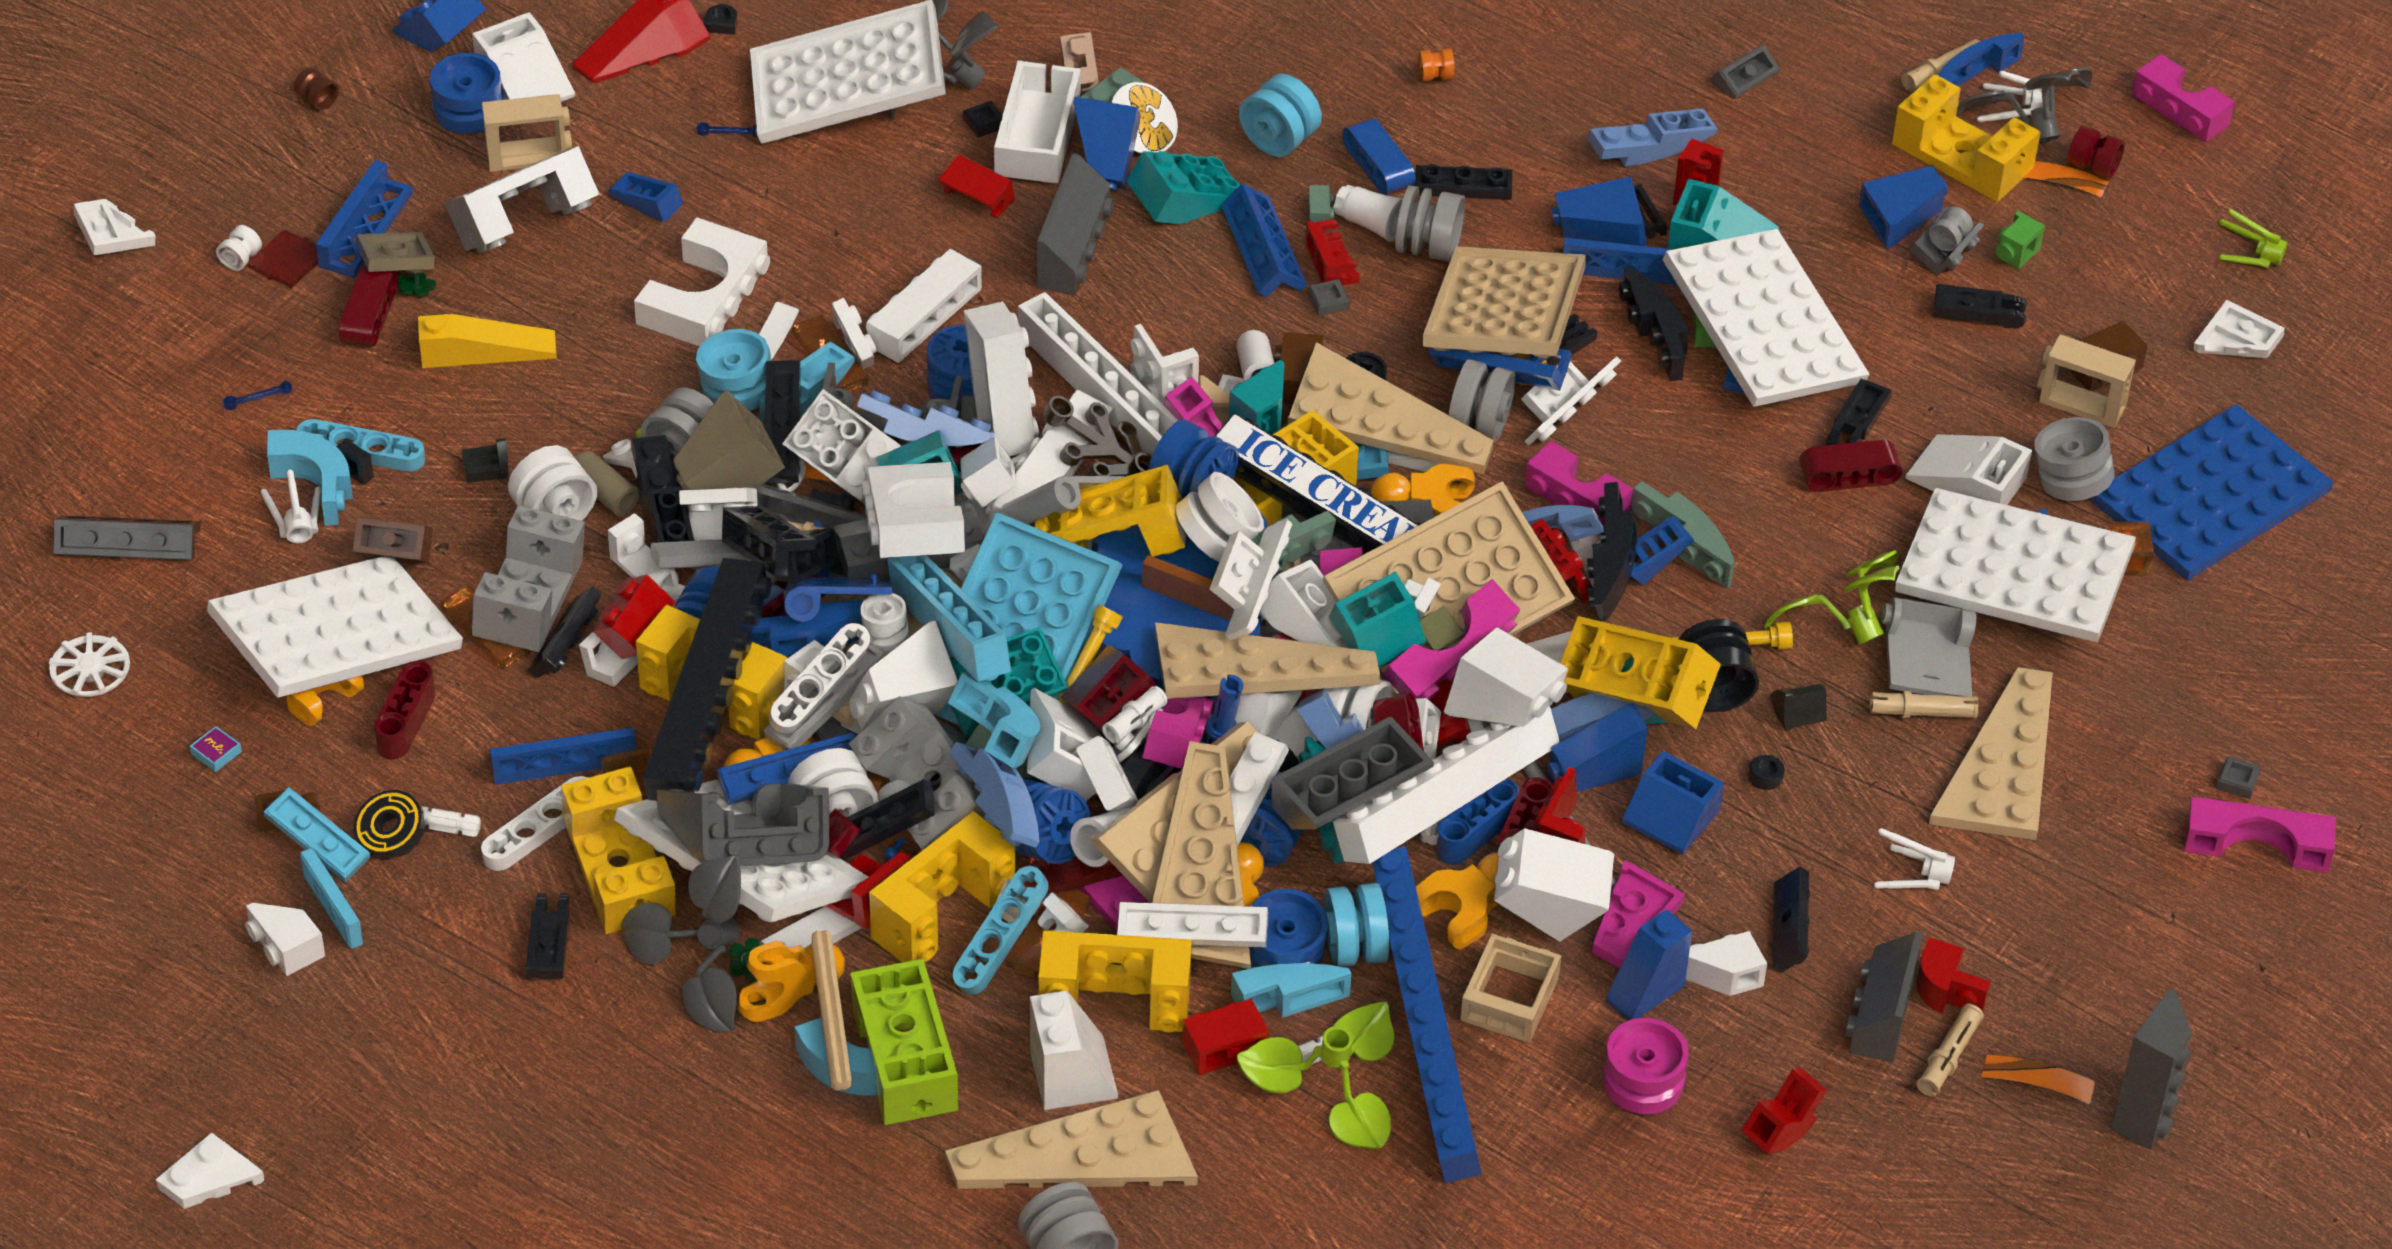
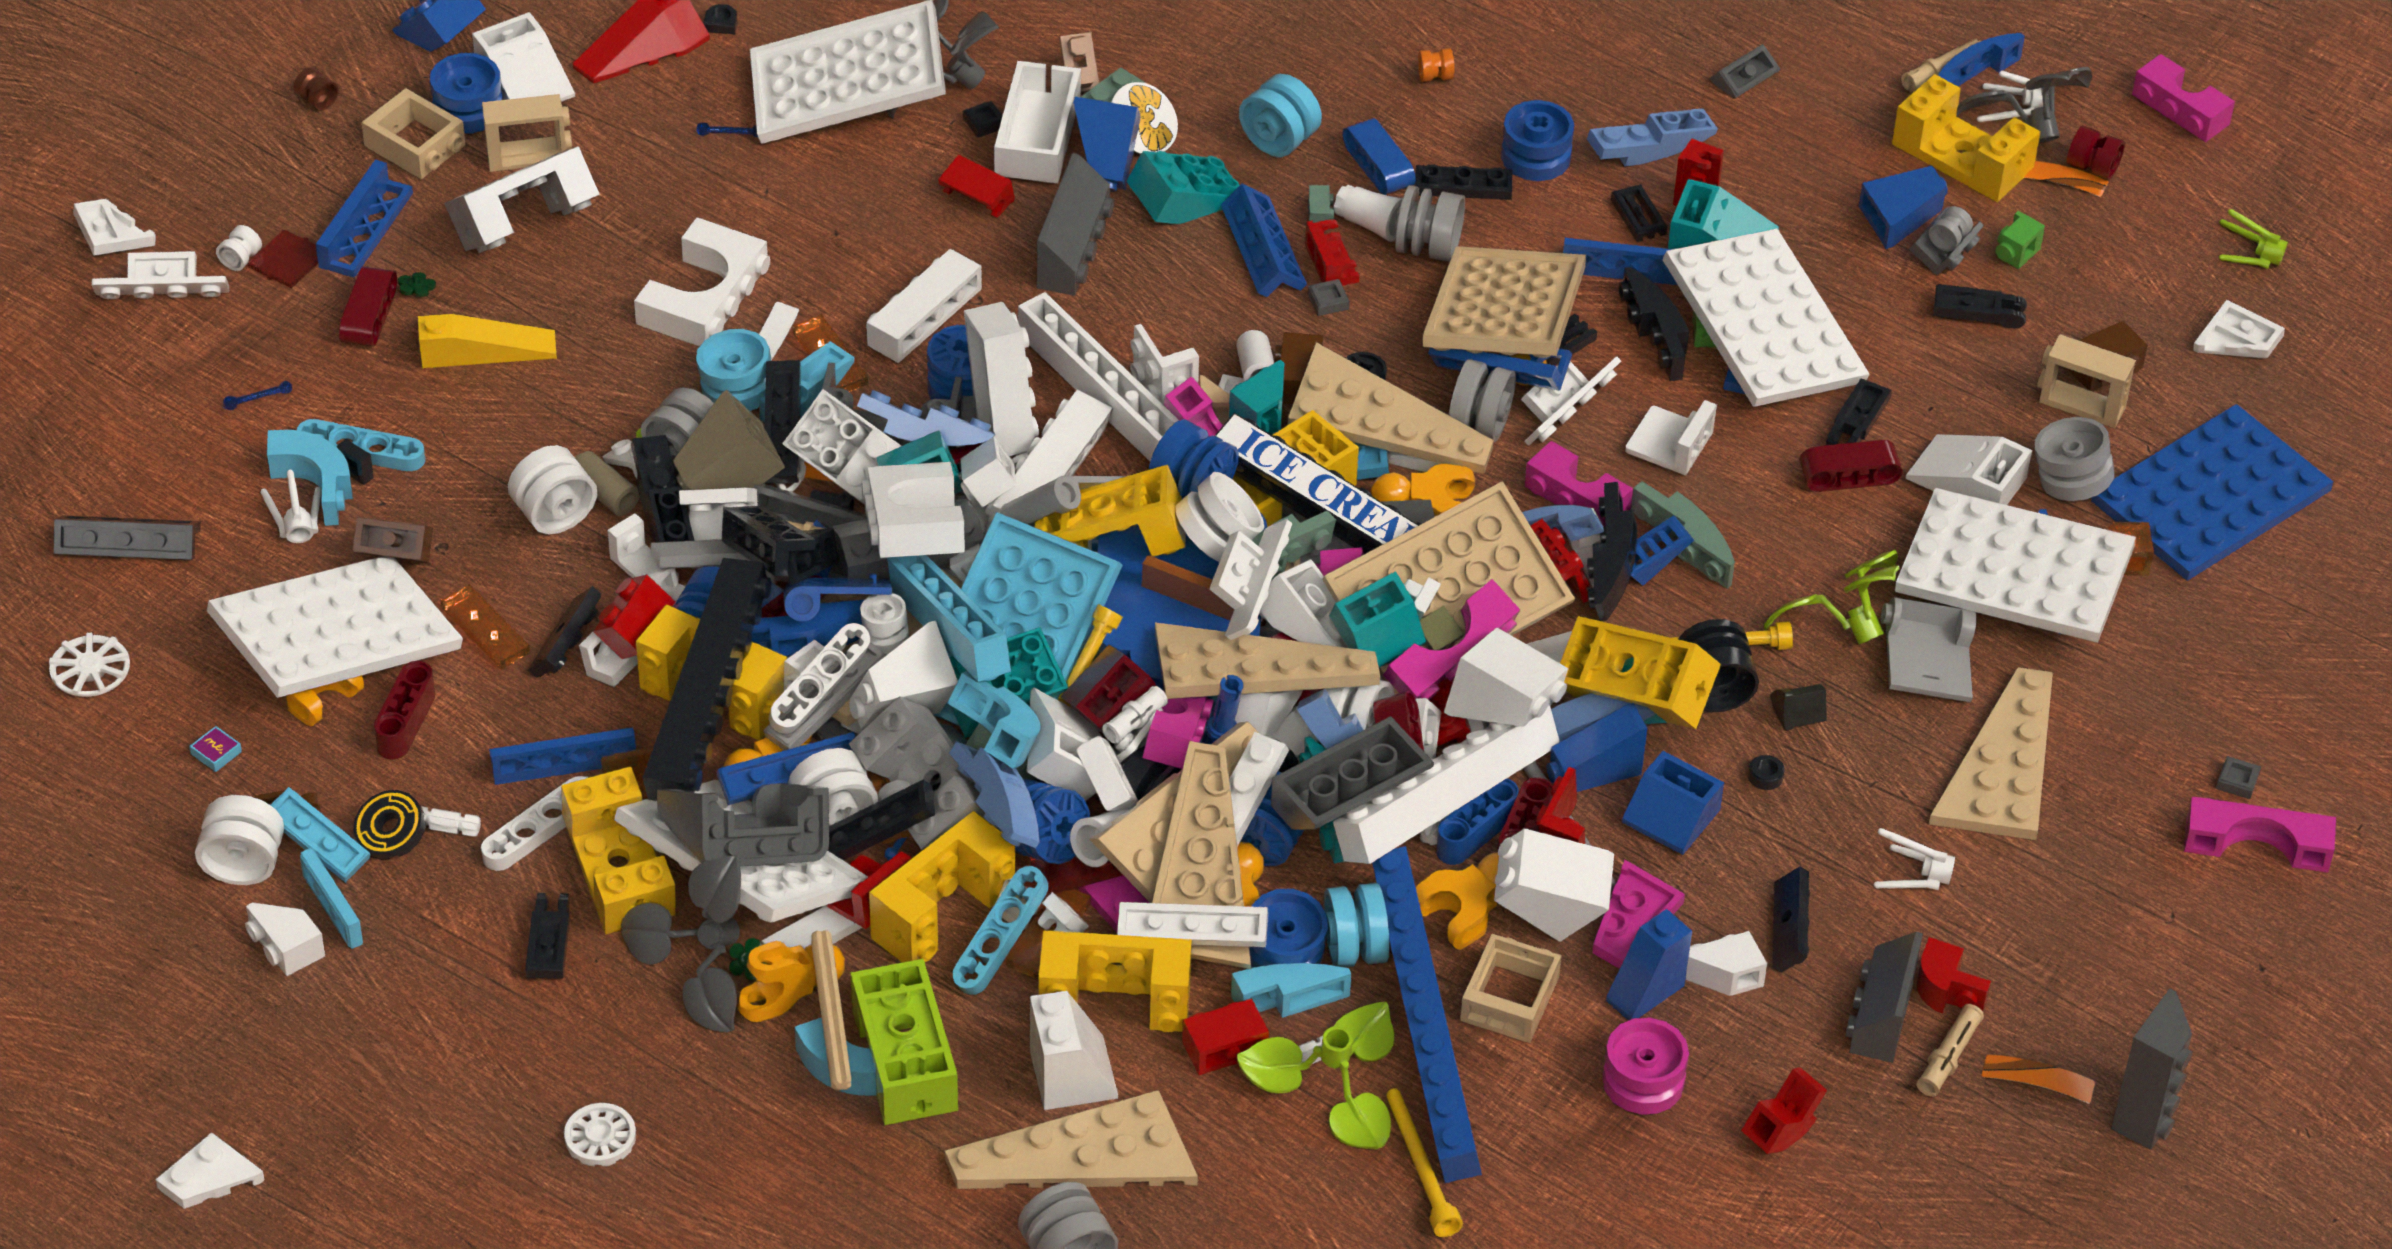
(161, 274): none -> white bracket
(239, 840): none -> white wheel
(395, 252): dark tan plate -> none
(396, 114): none -> tan window
(486, 462): pearl dark grey tile -> none
(533, 581): light grey plate -> none
(600, 1134): none -> white wheel
(649, 195): blue slope -> none
(841, 833): dark red tile -> none
(848, 320): white wing -> none
(1104, 444): dark brown plant -> none
(1444, 1217): none -> yellow piece
(1537, 140): none -> blue wheel
(1601, 213): blue slope -> none
(1671, 438): none -> white bracket
(1923, 705): tan pin -> none

